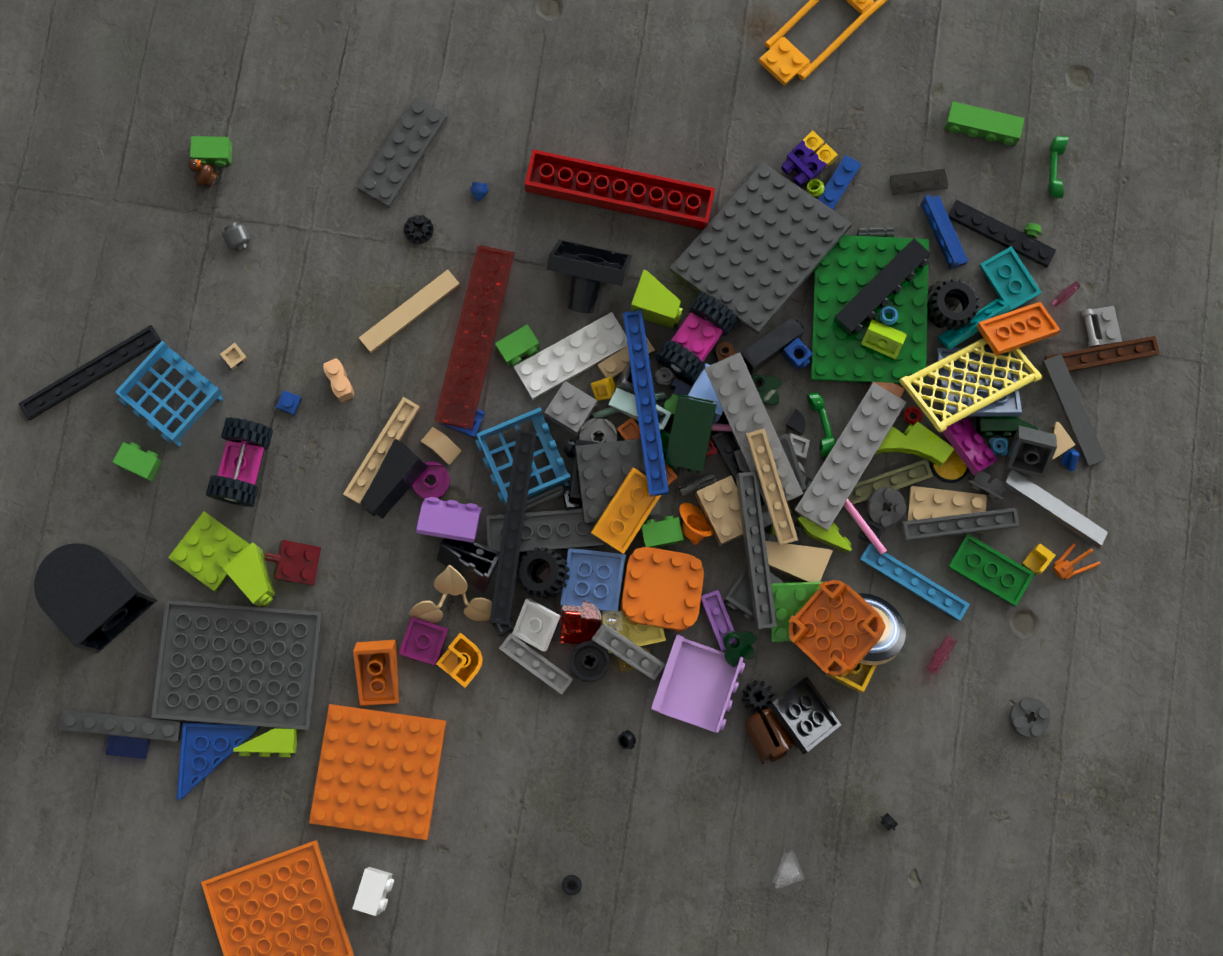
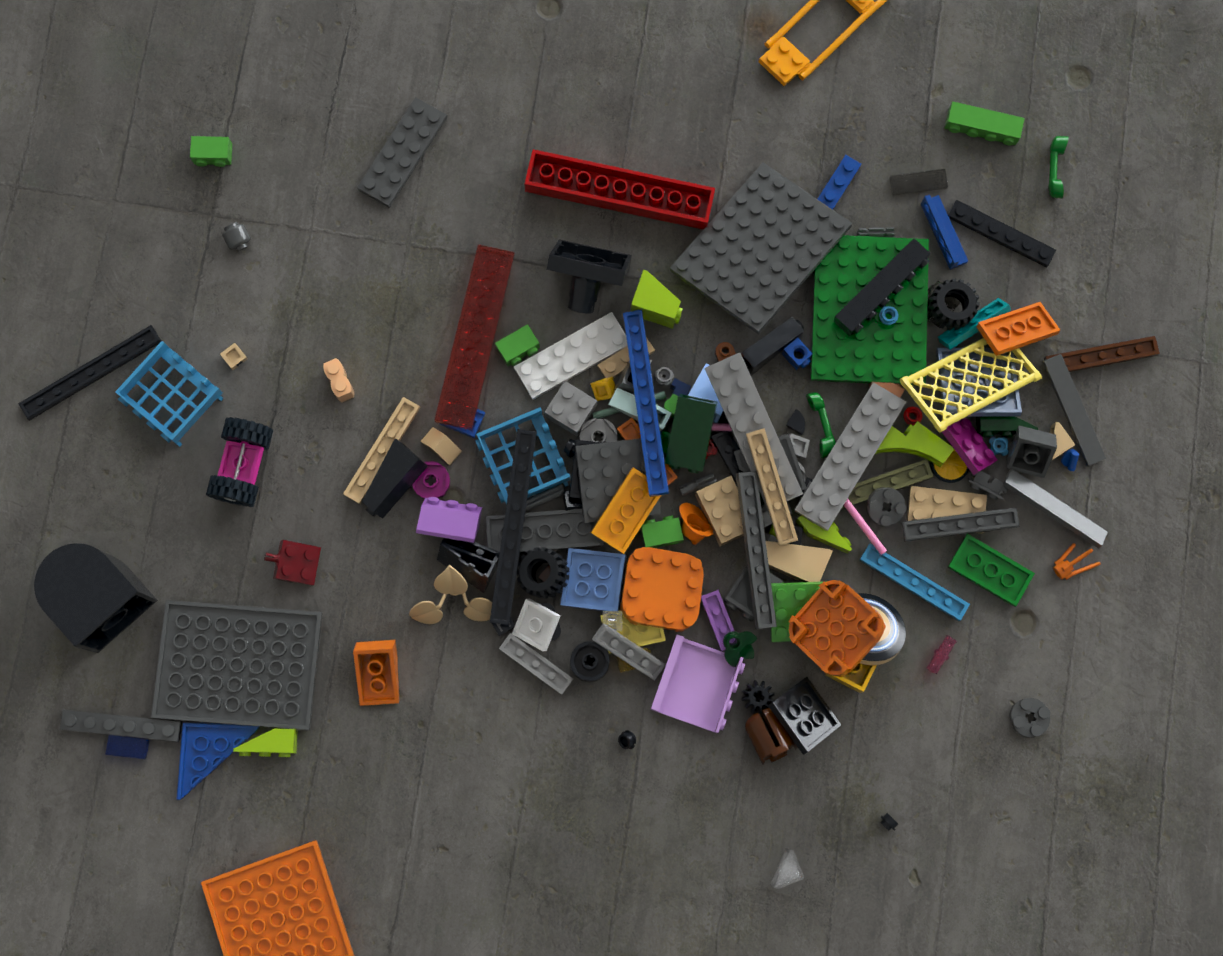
(137, 461): bright green brick -> none
(205, 175): reddish brown animal -> none
(207, 550): lime plate -> none
(252, 575): lime slope -> none
(289, 402): blue plate -> none
(373, 891): white brick -> none
(378, 772): orange plate -> none
(409, 311): tan tile -> none
(417, 237): black gear -> none
(423, 641): magenta plate -> none
(461, 660): light orange brick -> none
(479, 190): blue plate -> none
(566, 889): black plate -> none
(579, 623): clear red brick -> none
(696, 337): black plate -> none
(768, 388): dark green plate -> none
(809, 159): dark purple hips -> none
(813, 184): lime plate -> none
(877, 530): black plate -> none
(884, 339): lime panel -> none
(1010, 278): teal plate -> none
(1032, 230): bright green plate -> none
(1038, 559): yellow panel -> none
(1065, 294): clear pink tile -> none
(1106, 324): light grey plate -> none

